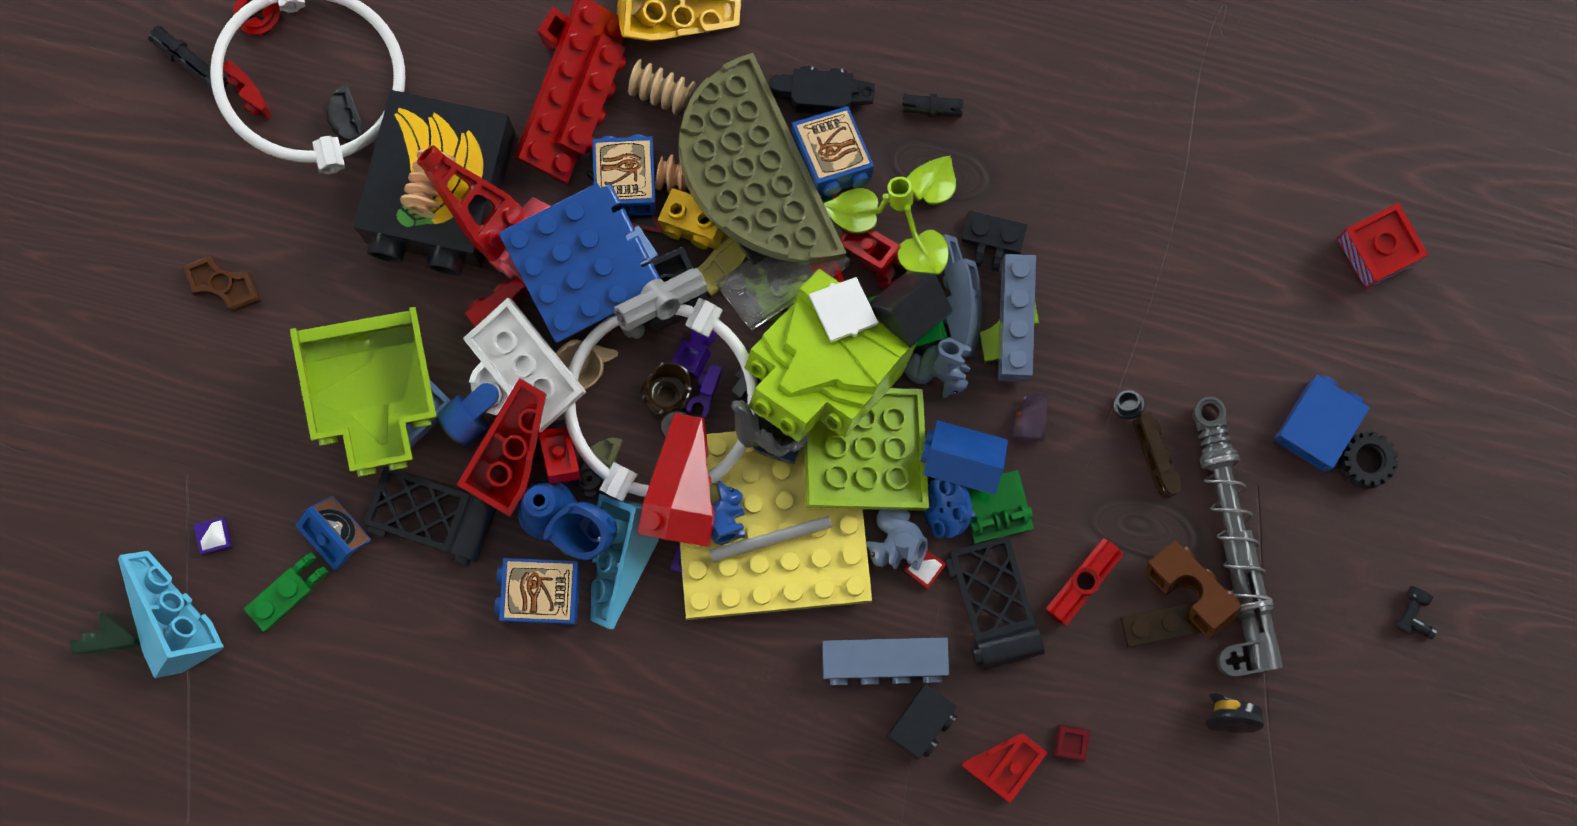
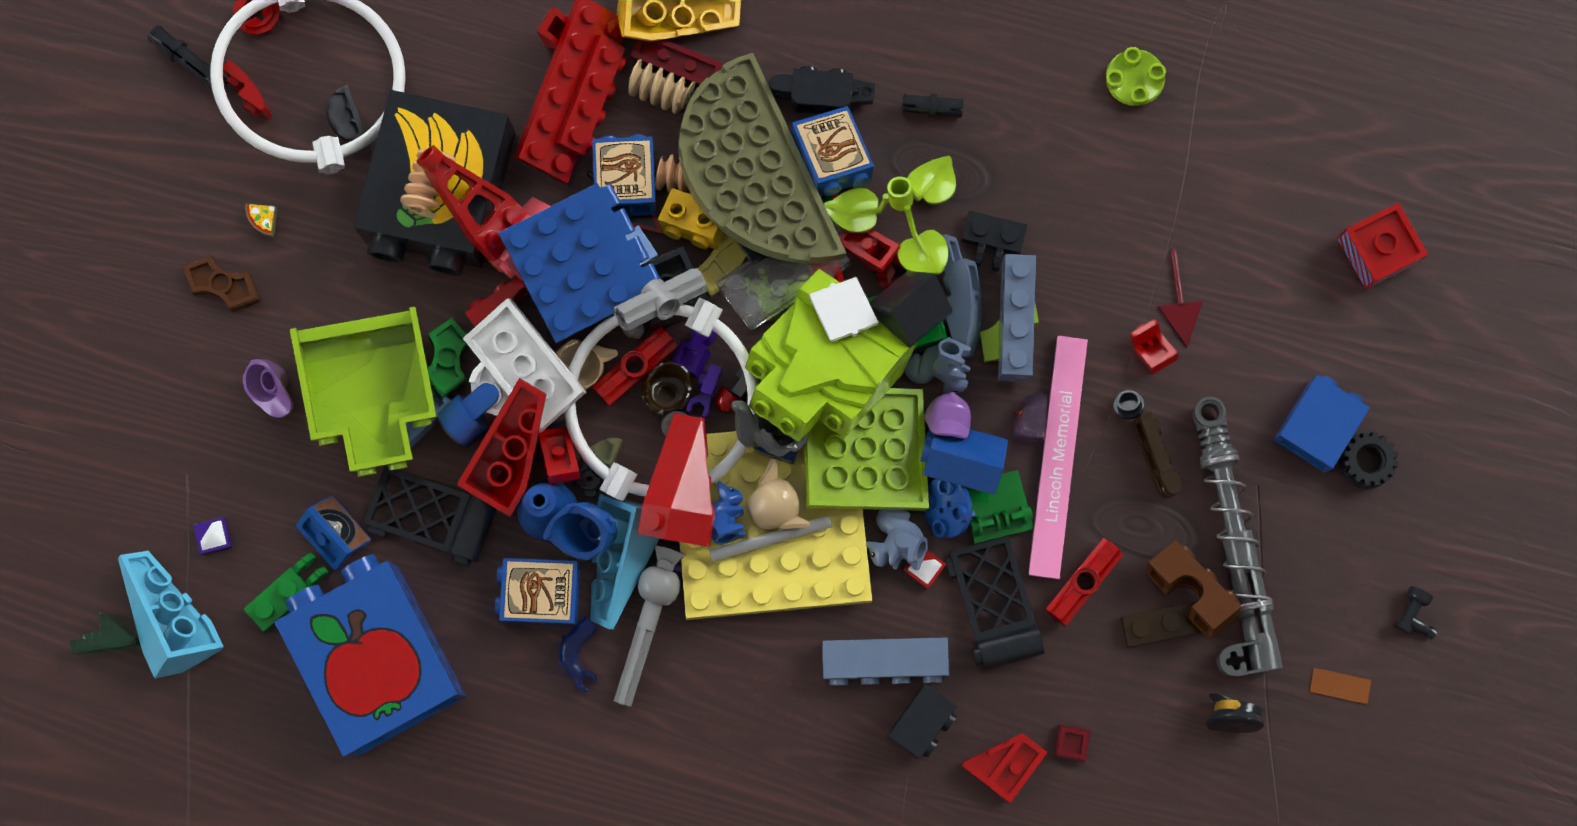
(262, 218): none -> tile
(267, 385): none -> medium lavender piece
(368, 656): none -> blue brick
(445, 369): none -> green tile
(571, 647): none -> clear blue piece
(650, 353): none -> red piece
(658, 587): none -> light grey piece
(675, 59): none -> dark red plate
(724, 400): none -> red hinge
(775, 502): none -> tan piece
(949, 416): none -> medium lavender piece
(1057, 458): none -> bright pink tile
(1135, 77): none -> lime dish
(1152, 347): none -> red bracket
(1181, 315): none -> dark red piece
(1340, 686): none -> dark orange sticker

